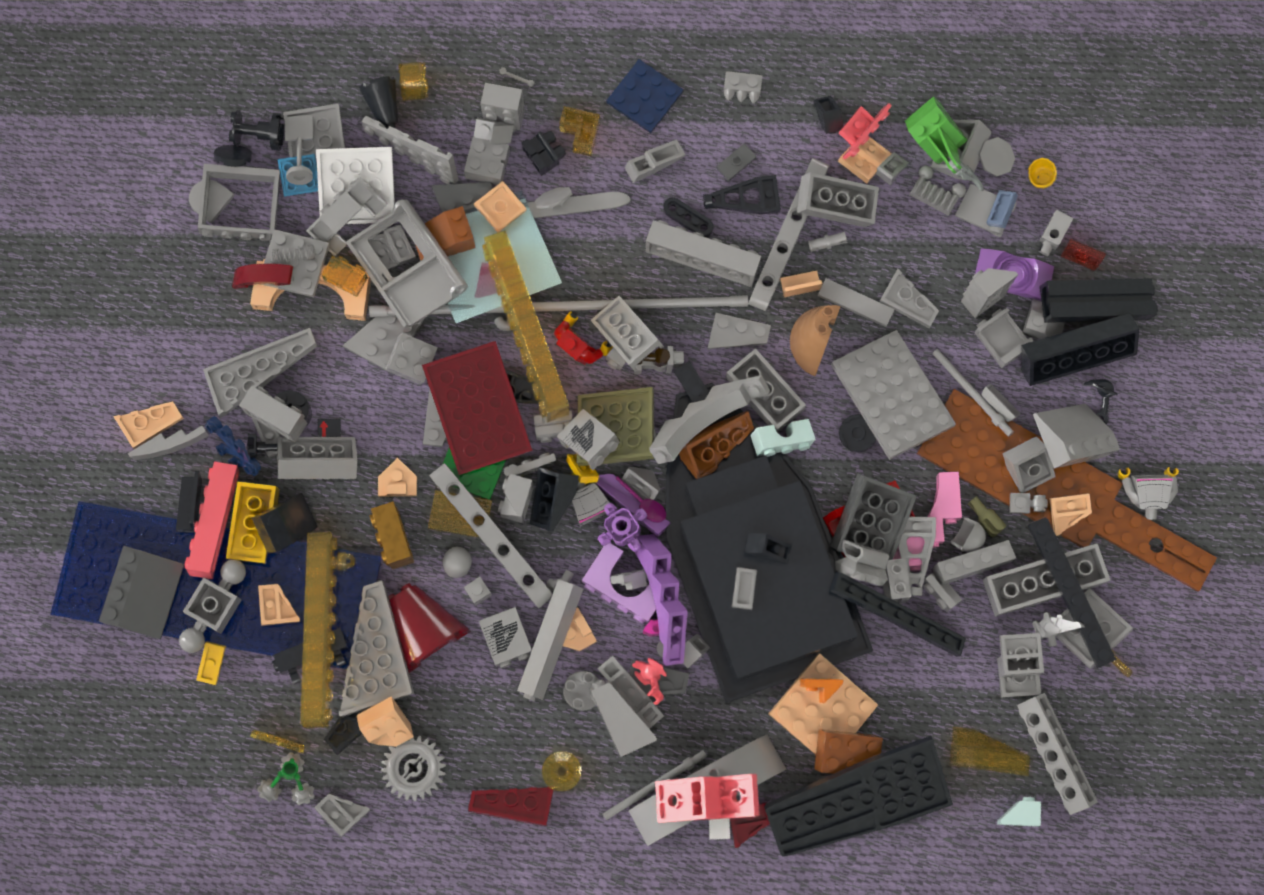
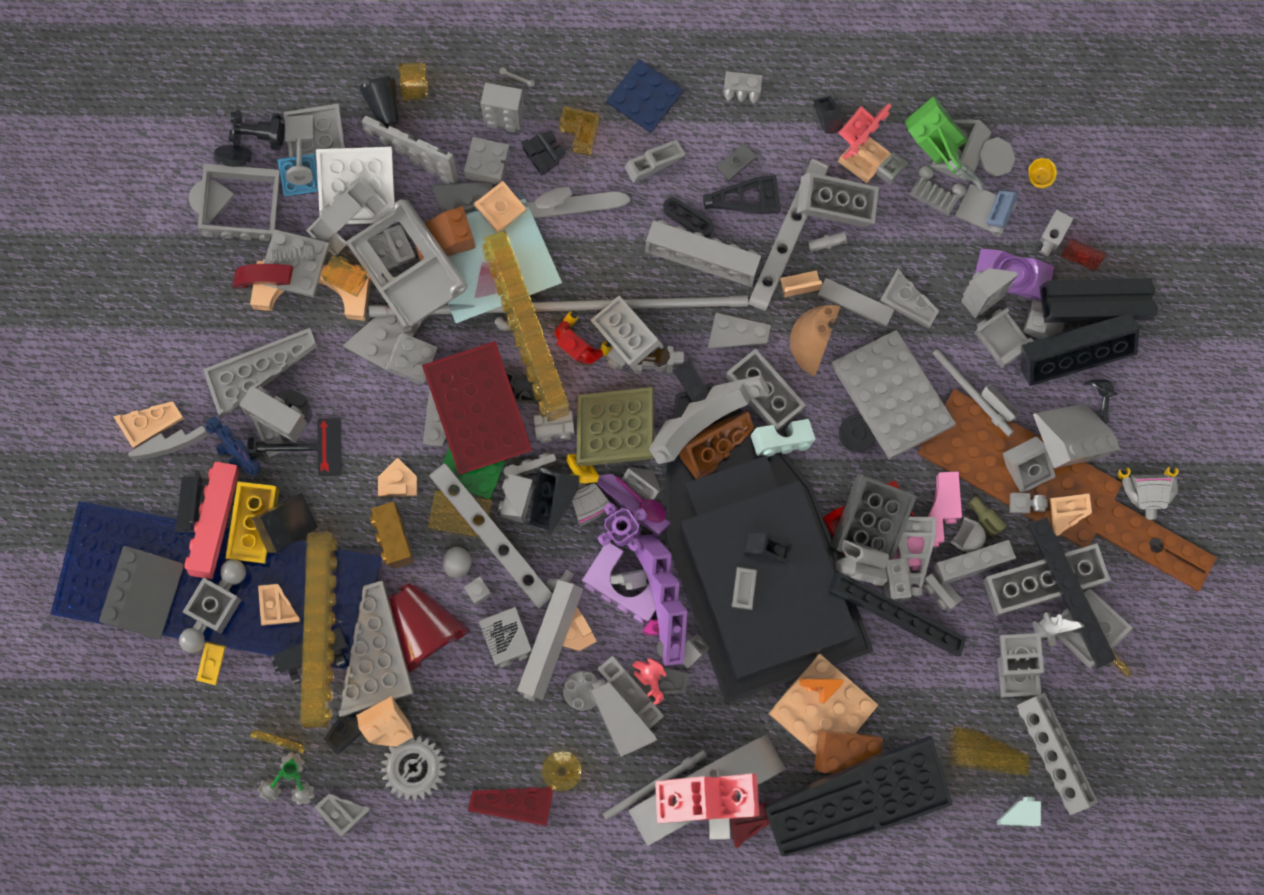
(317, 458): light grey slope -> none
(341, 561): clear yellow tile -> none
(494, 131): light grey slope -> none
(588, 439): light grey panel -> none

